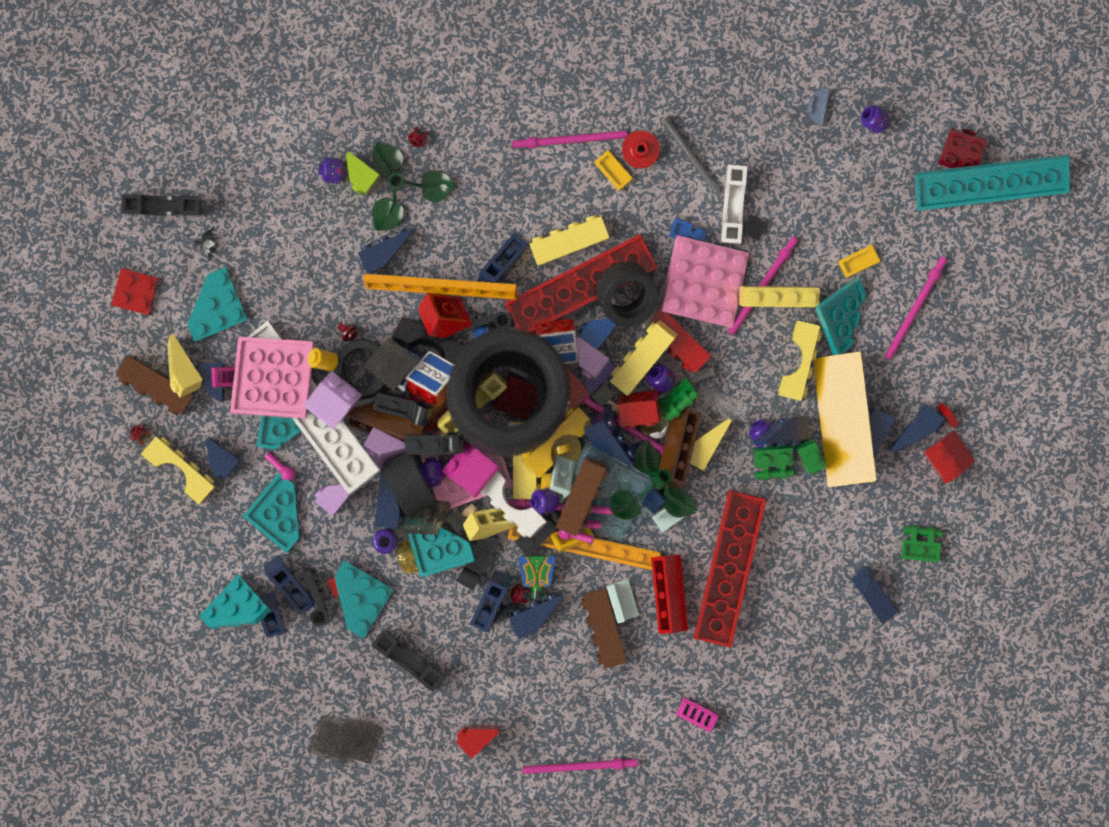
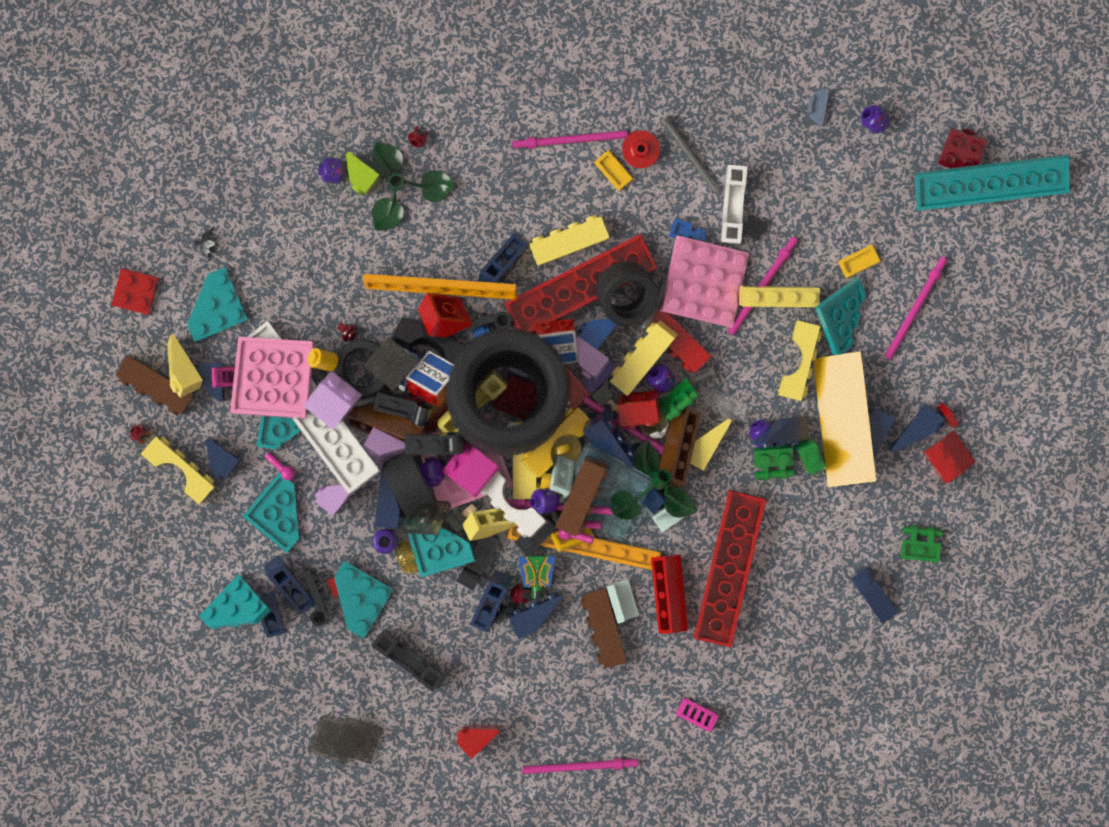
(161, 205): black arch -> none
(380, 255): dark blue slope -> none

